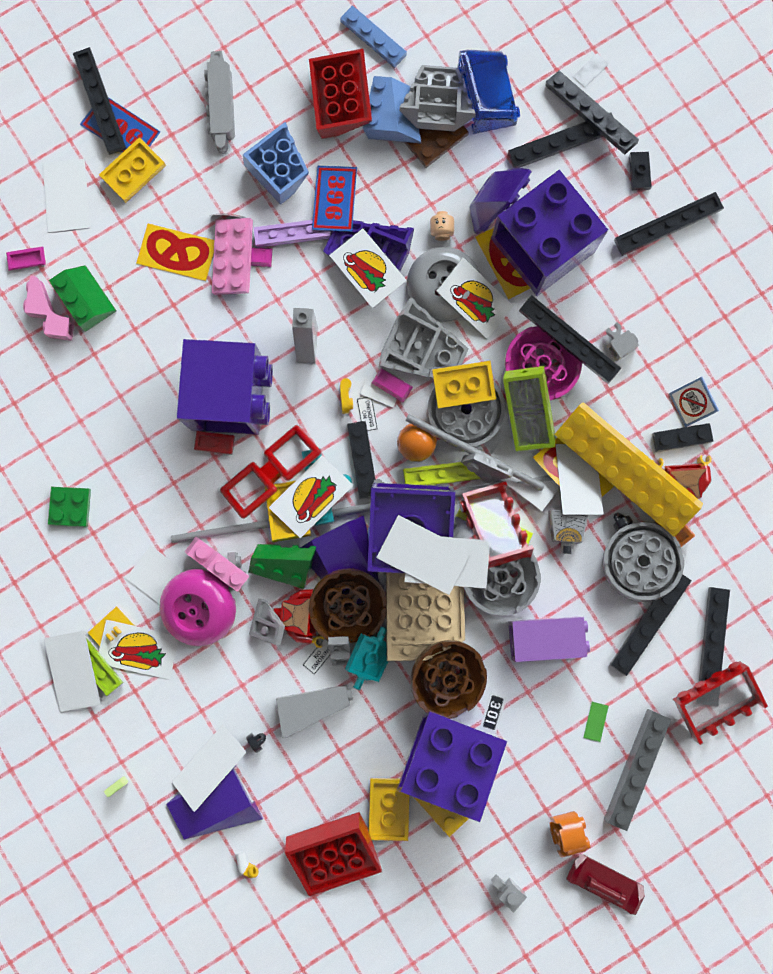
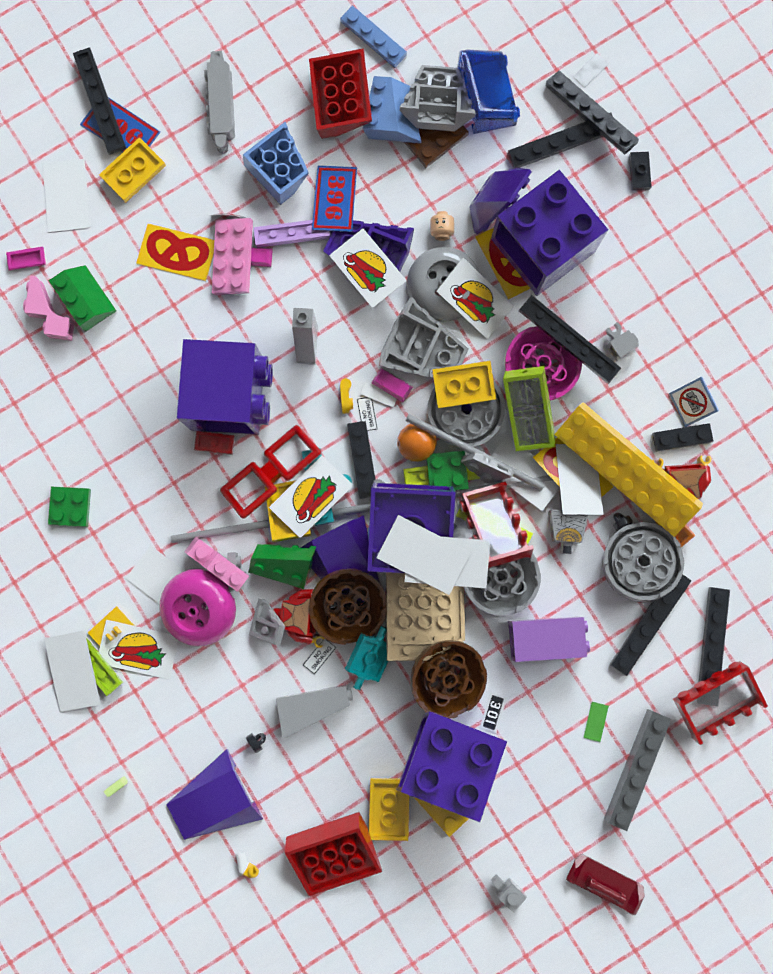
(208, 767): white sticker -> none
(339, 650): light grey slope -> none
(447, 470): none -> green plate
(569, 834): orange brick -> none
(668, 223): black plate -> none

